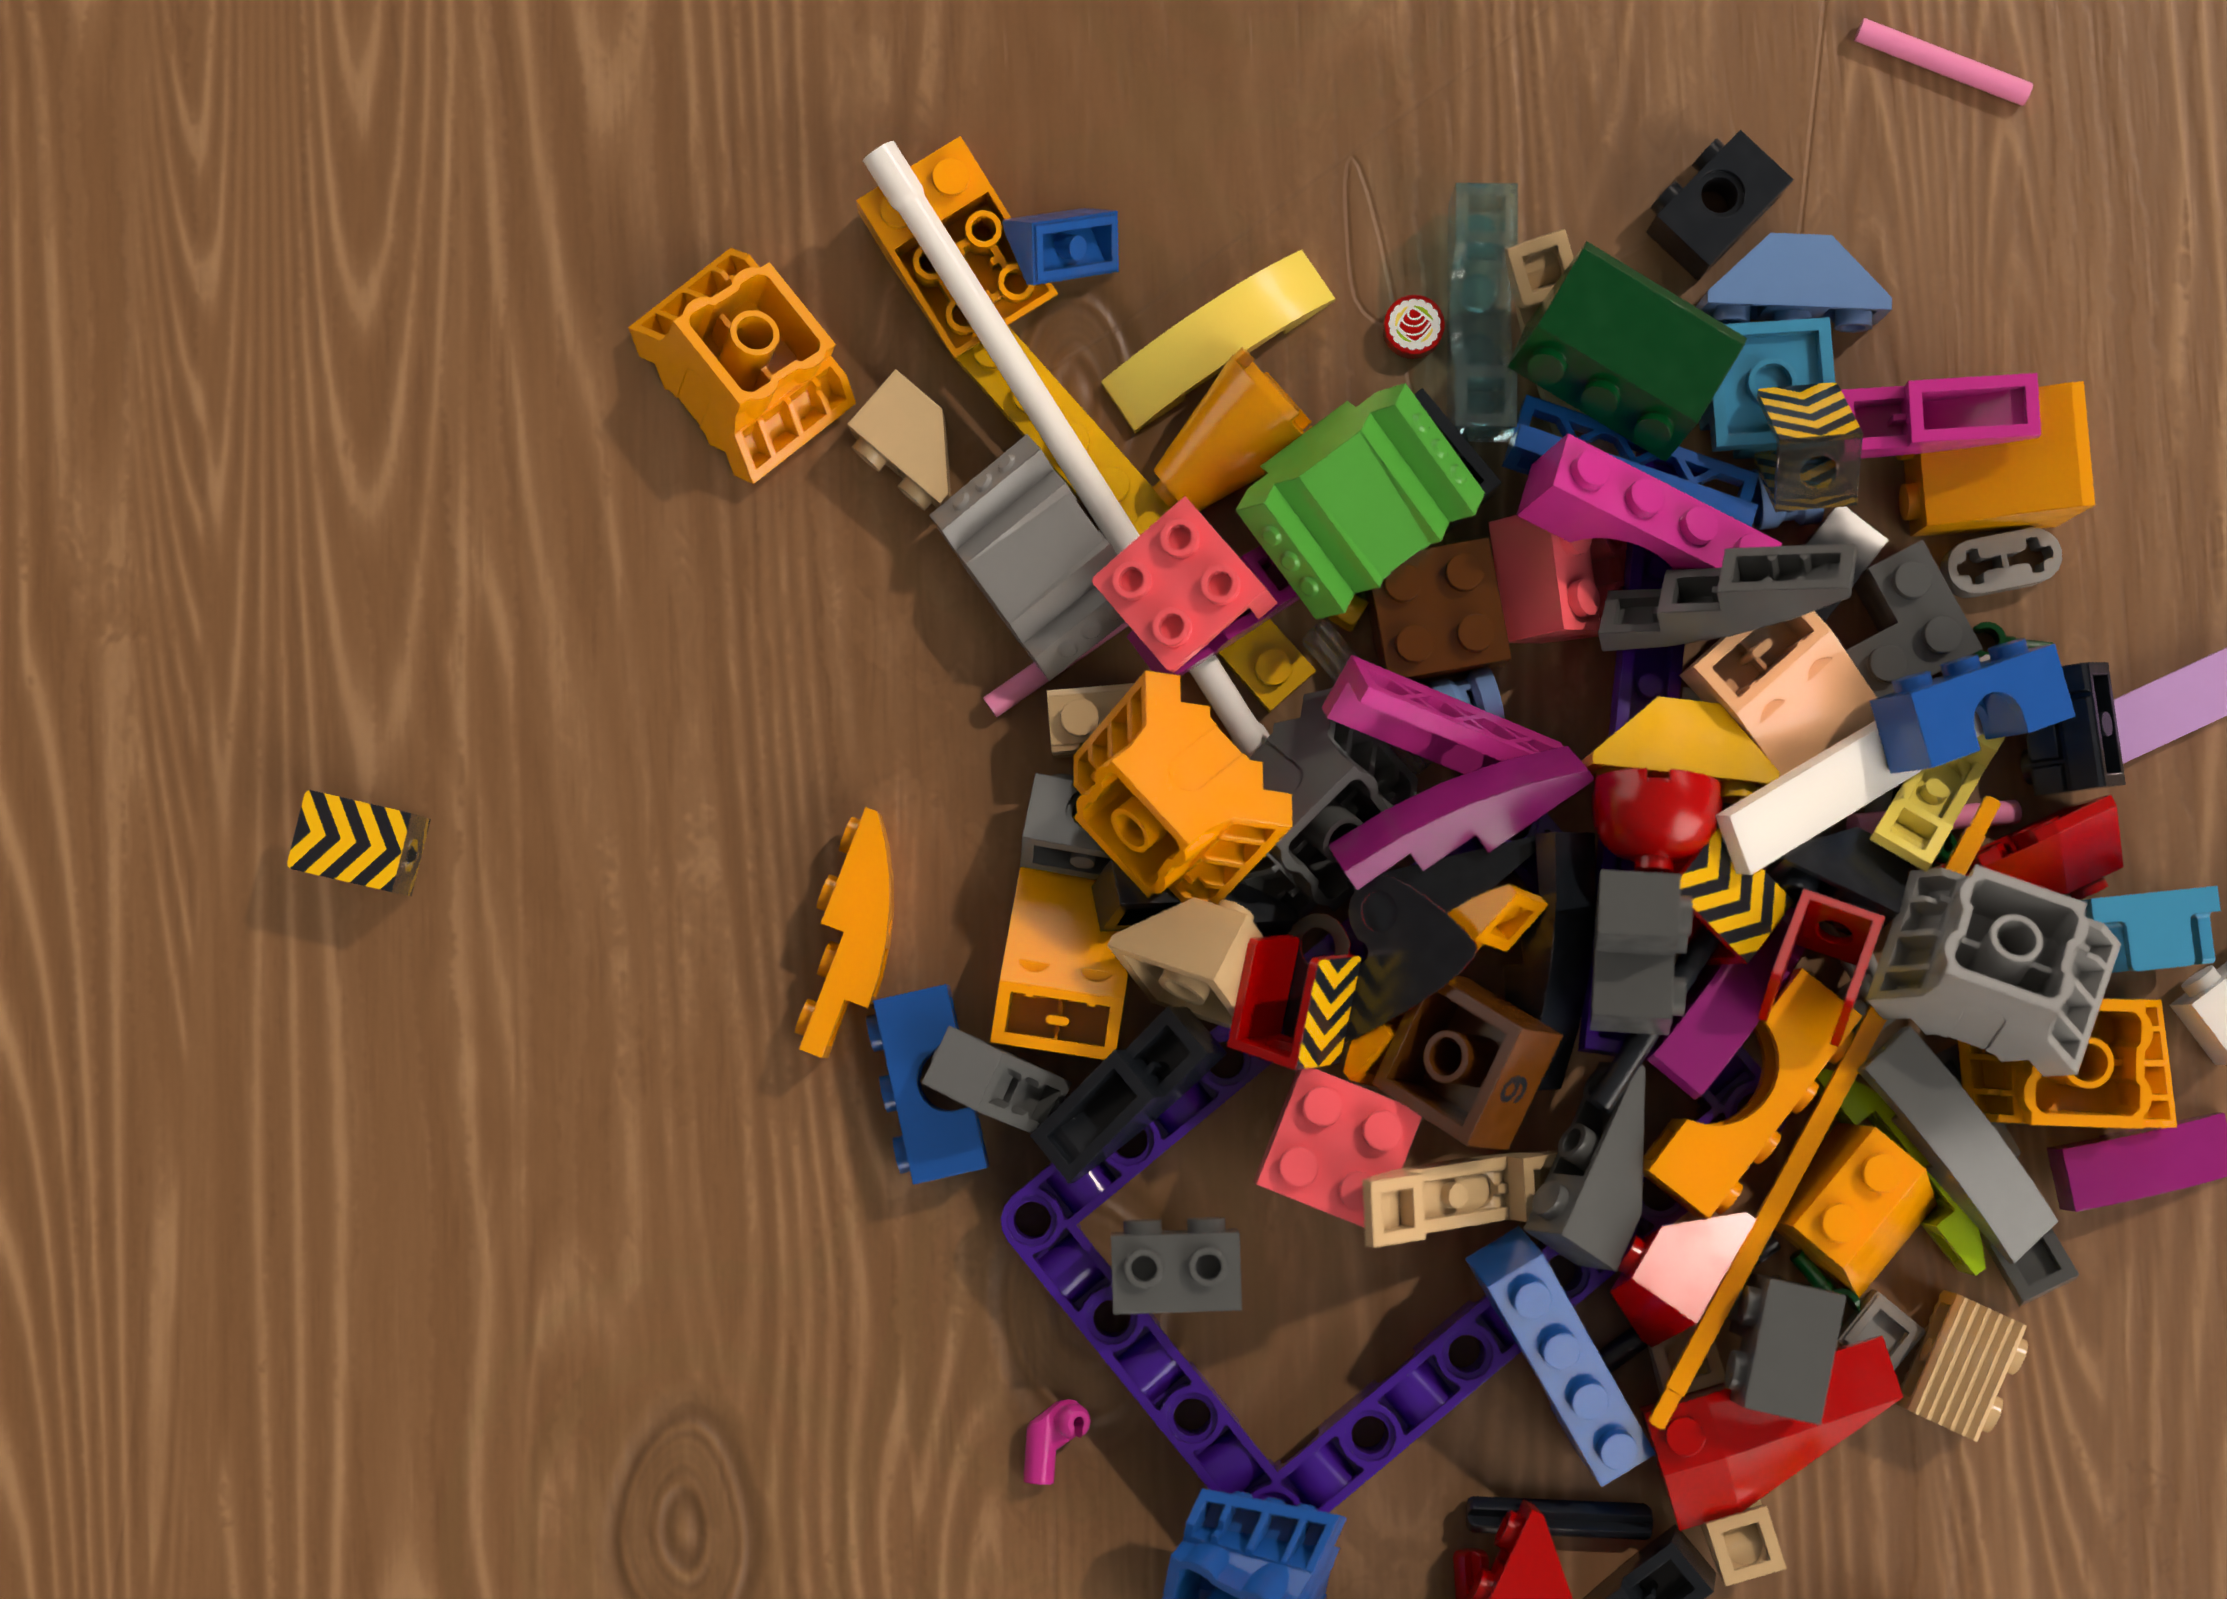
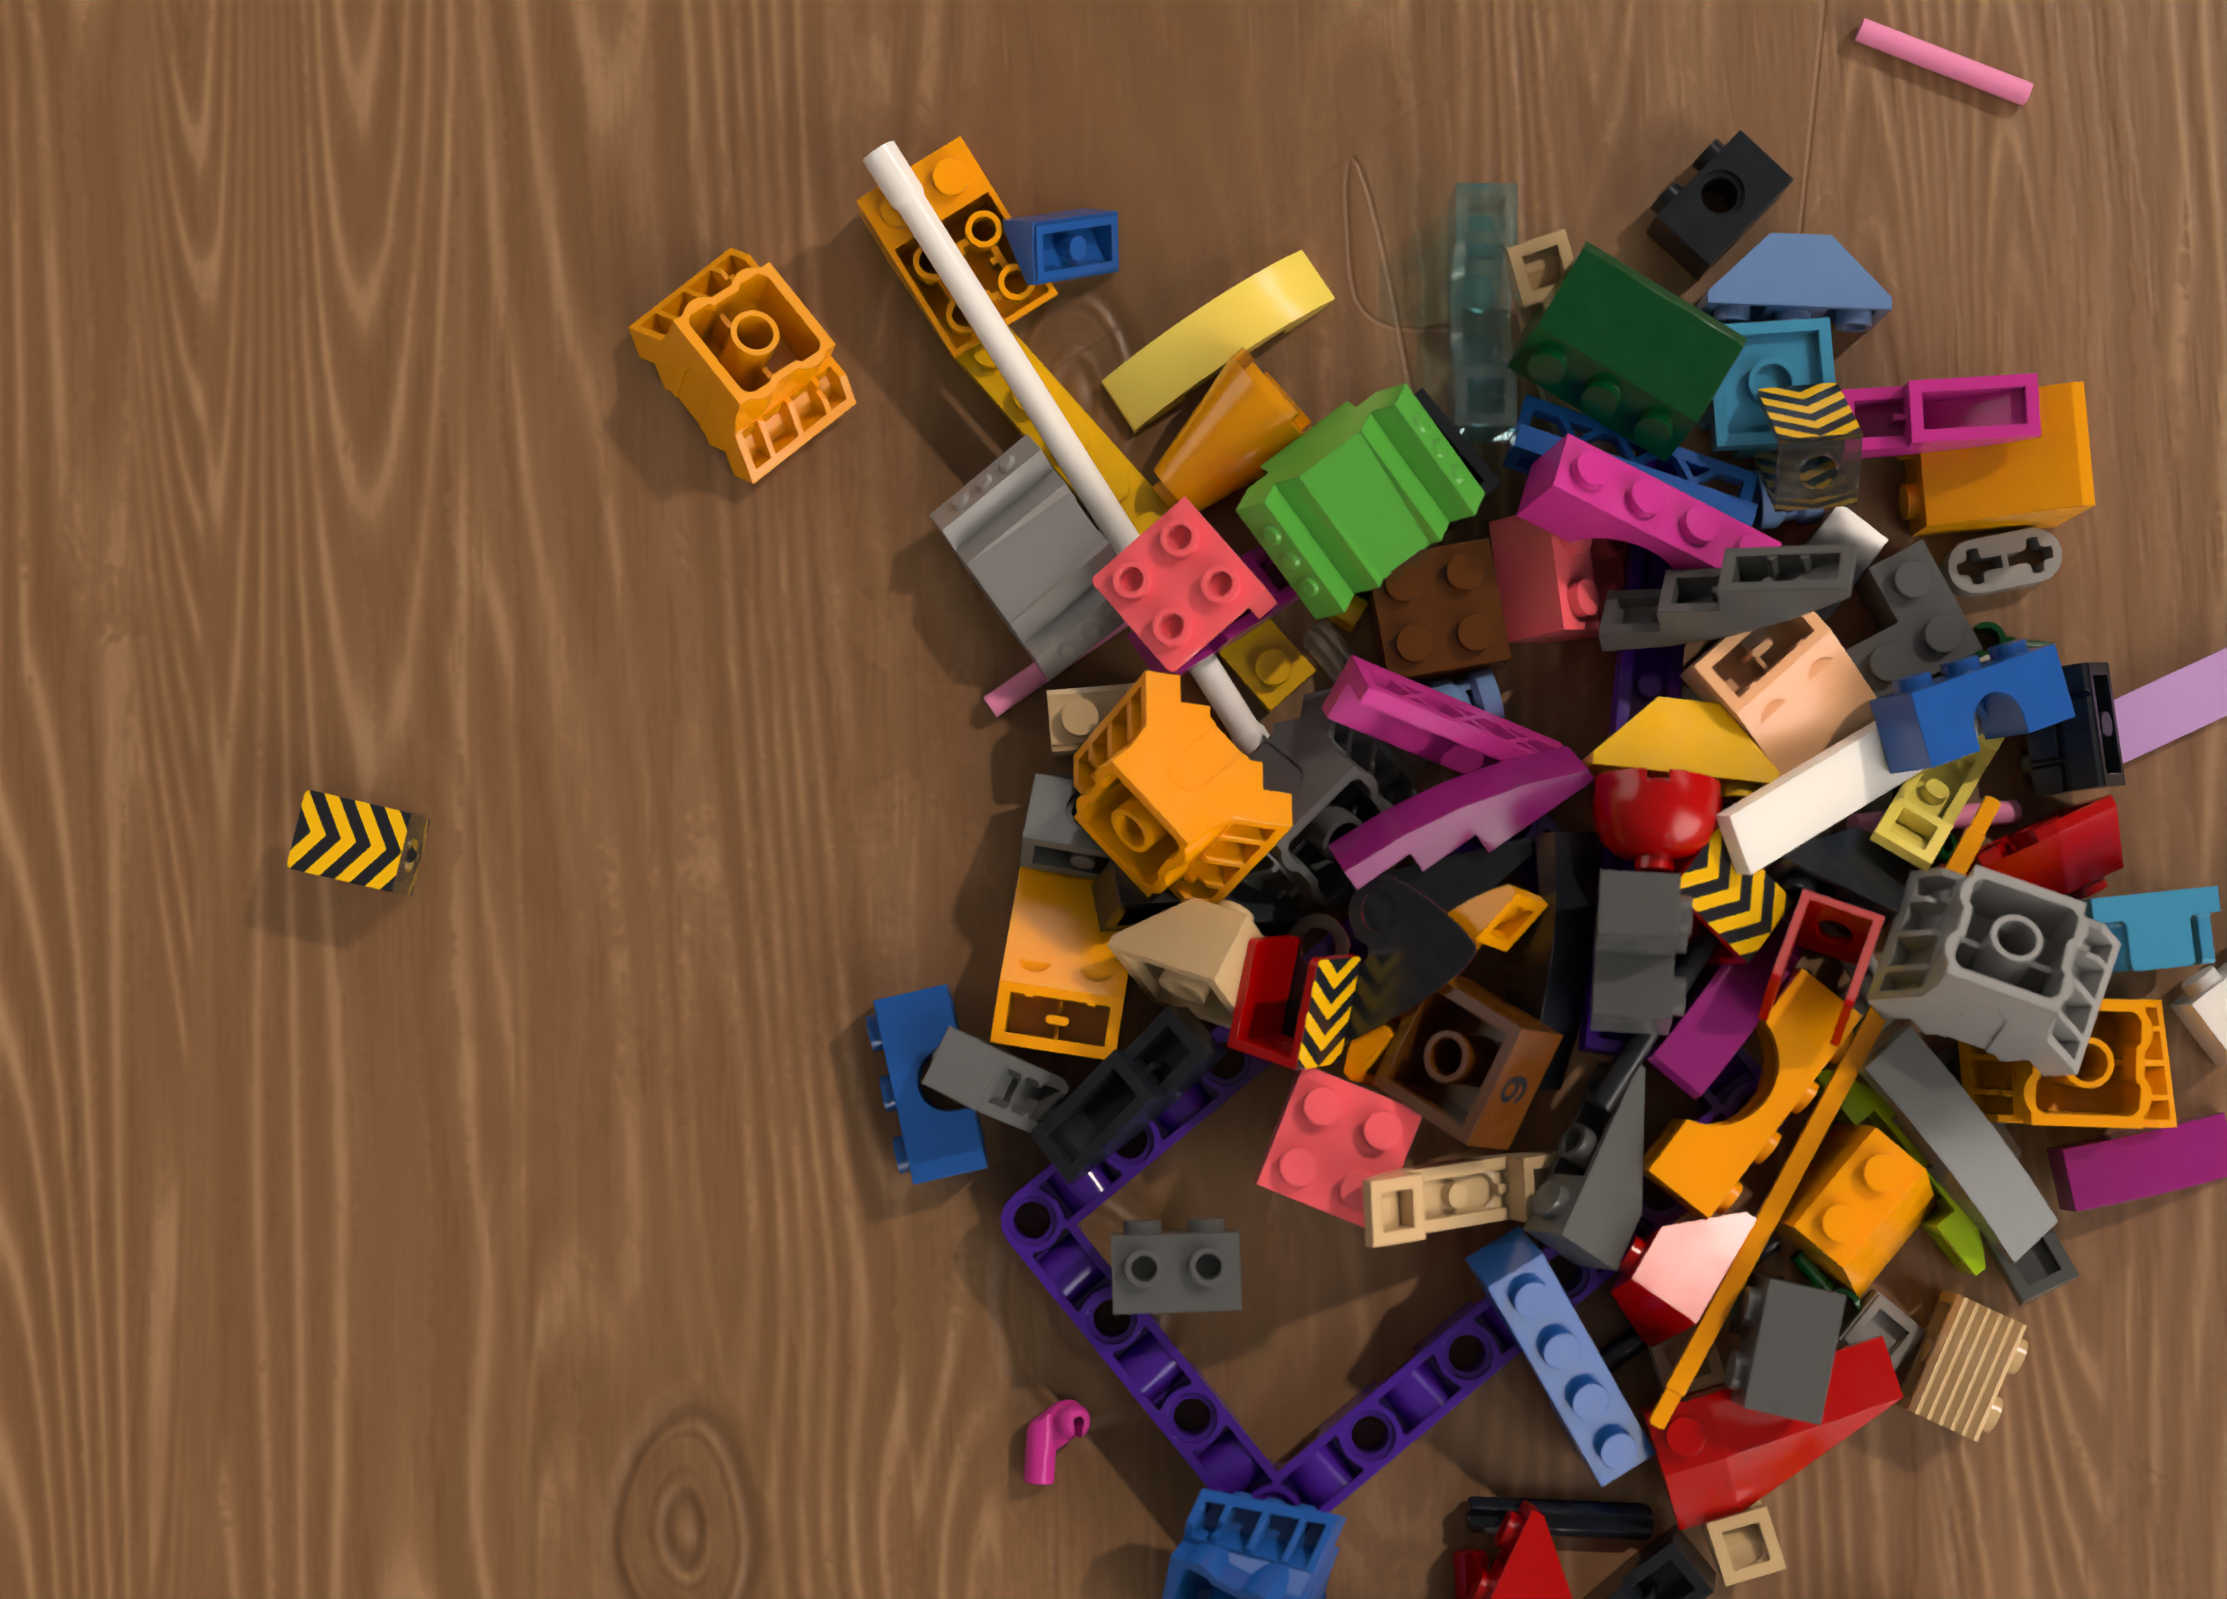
(863, 908): light orange slope -> none
(909, 436): tan slope -> none
(1413, 326): tile -> none

